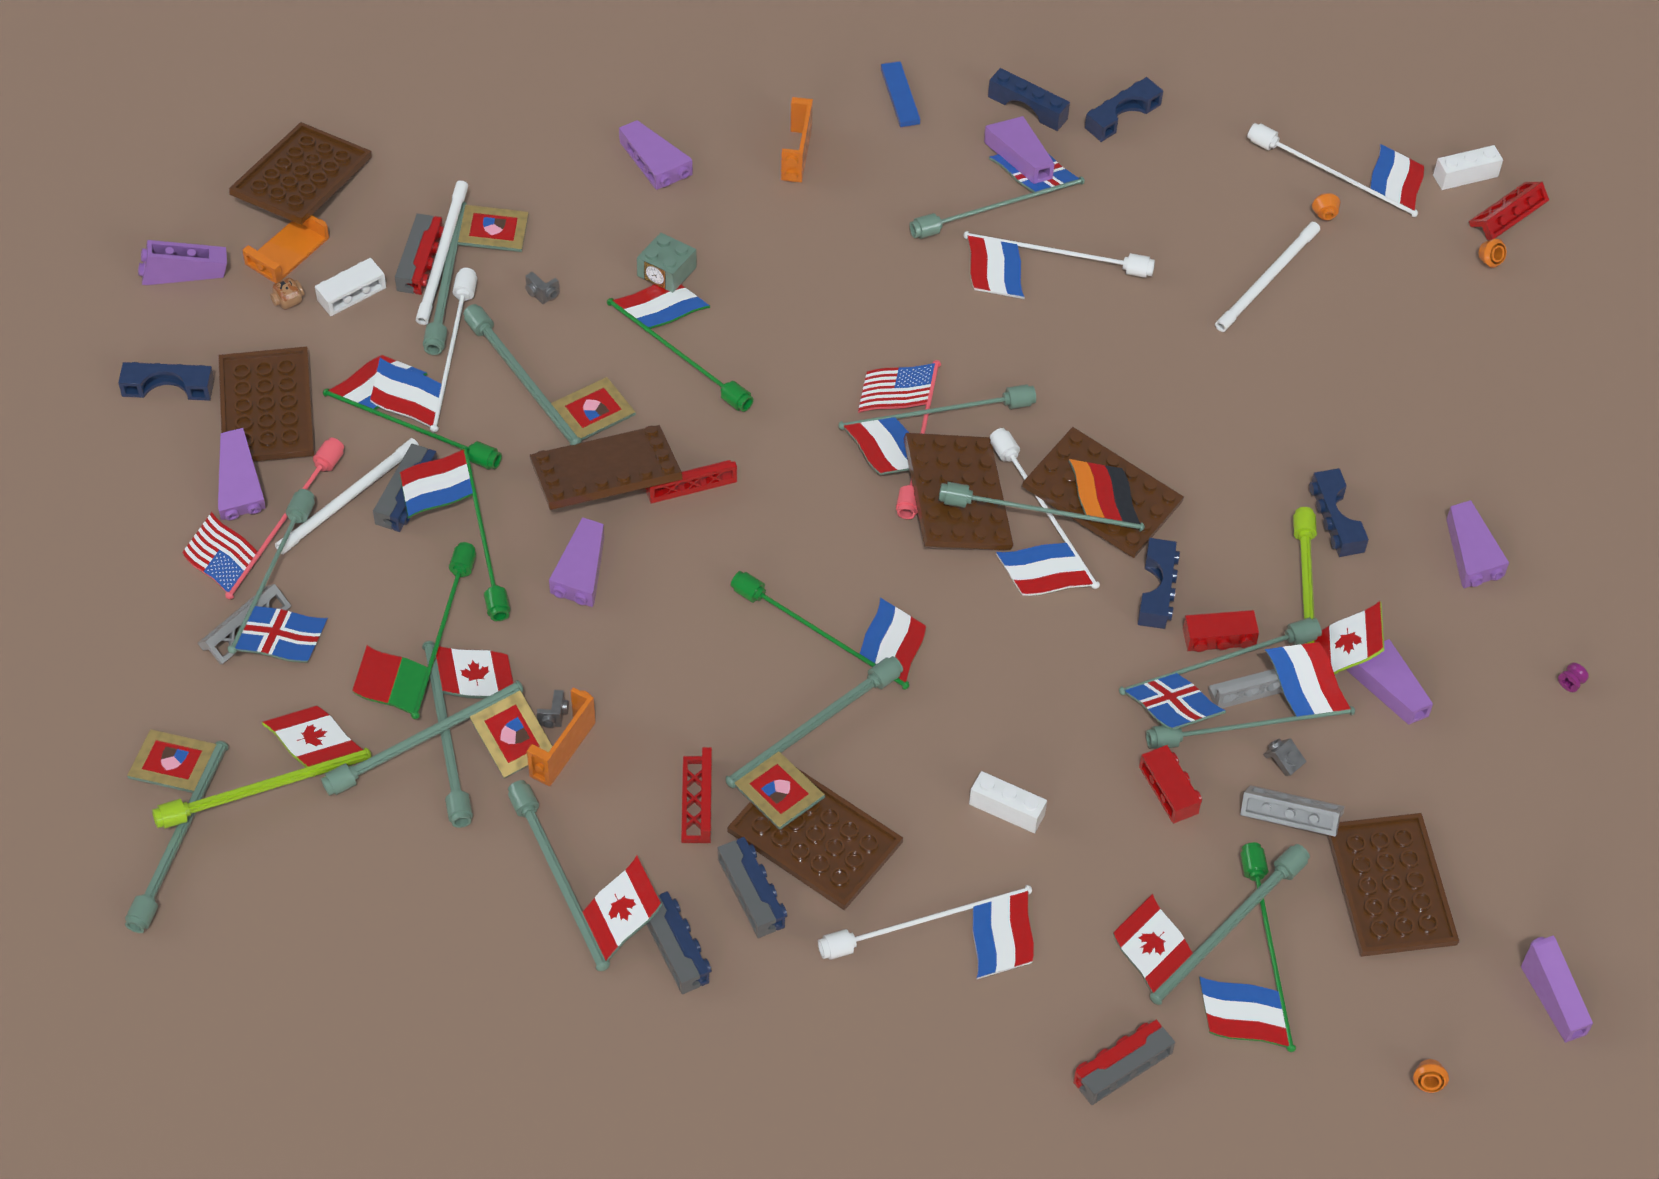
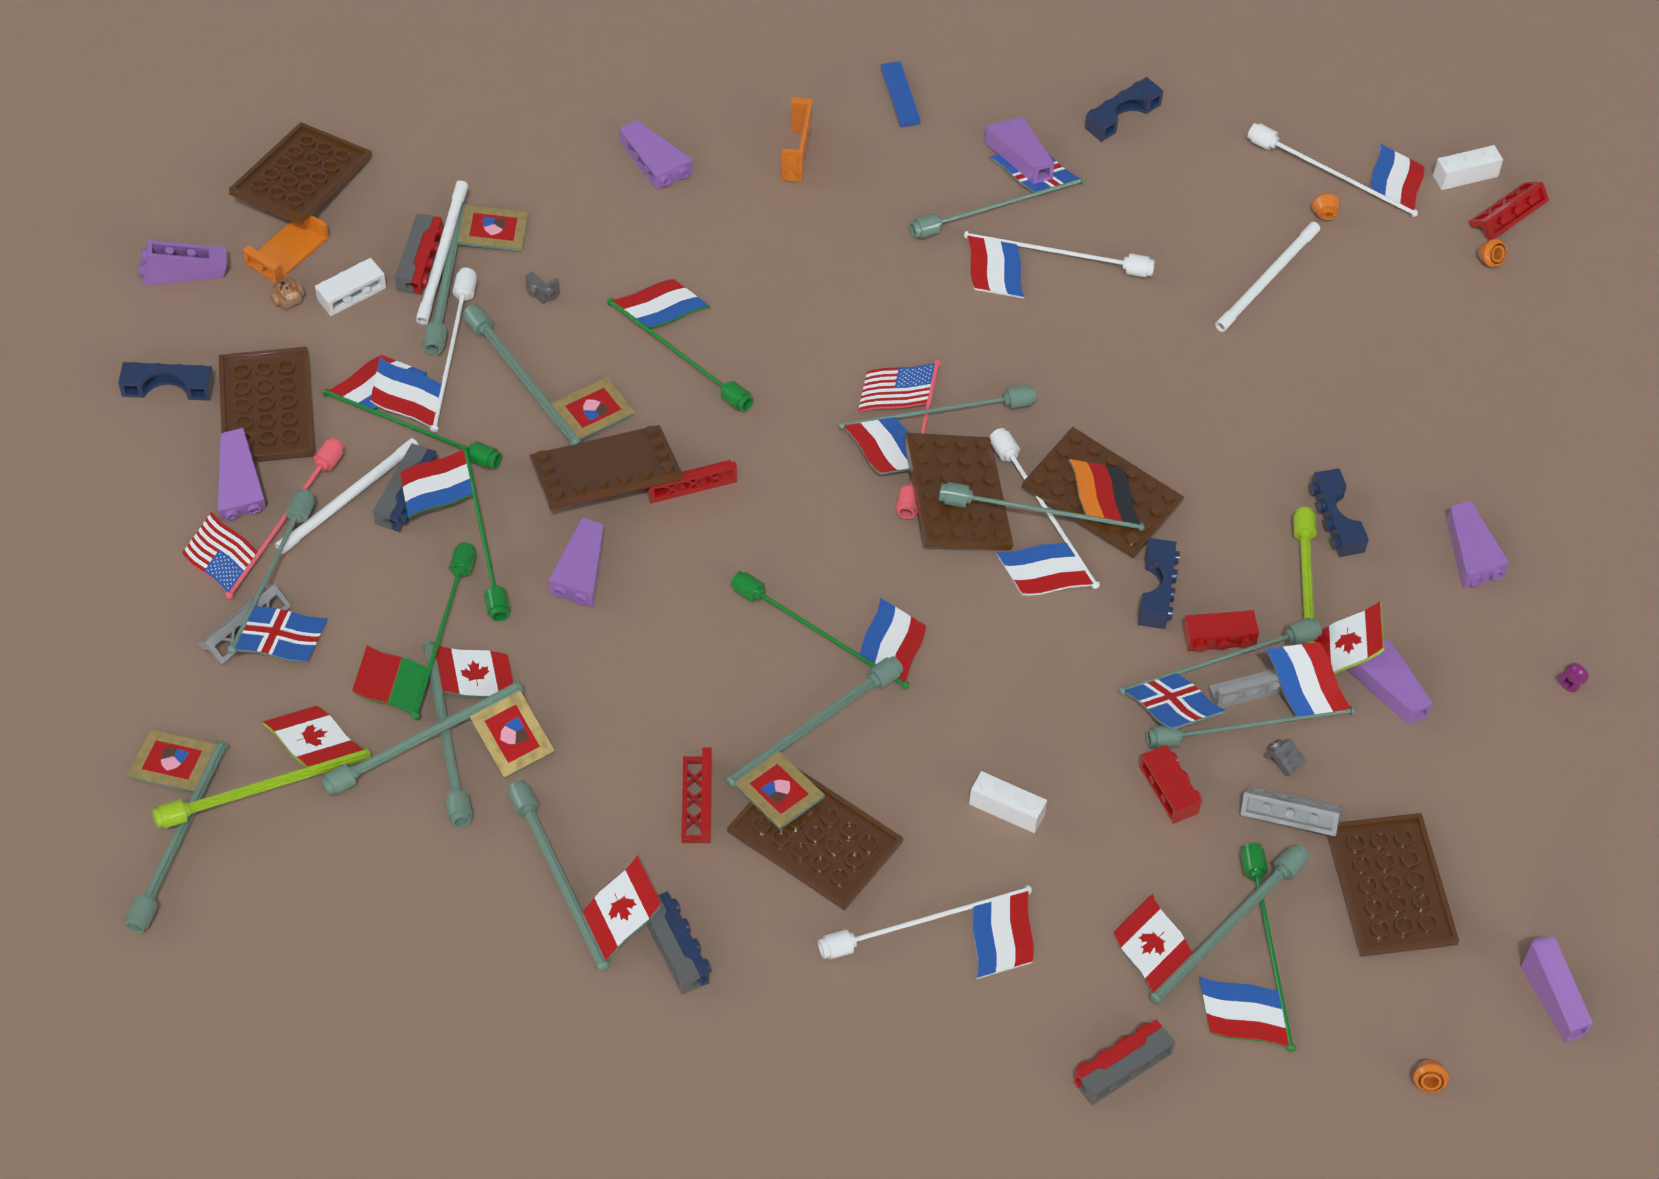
(546, 765): orange panel -> none
(553, 717): flat silver bracket -> none
(666, 262): sand green brick -> none
(751, 887): dark grey piece -> none
(1049, 108): dark blue arch -> none

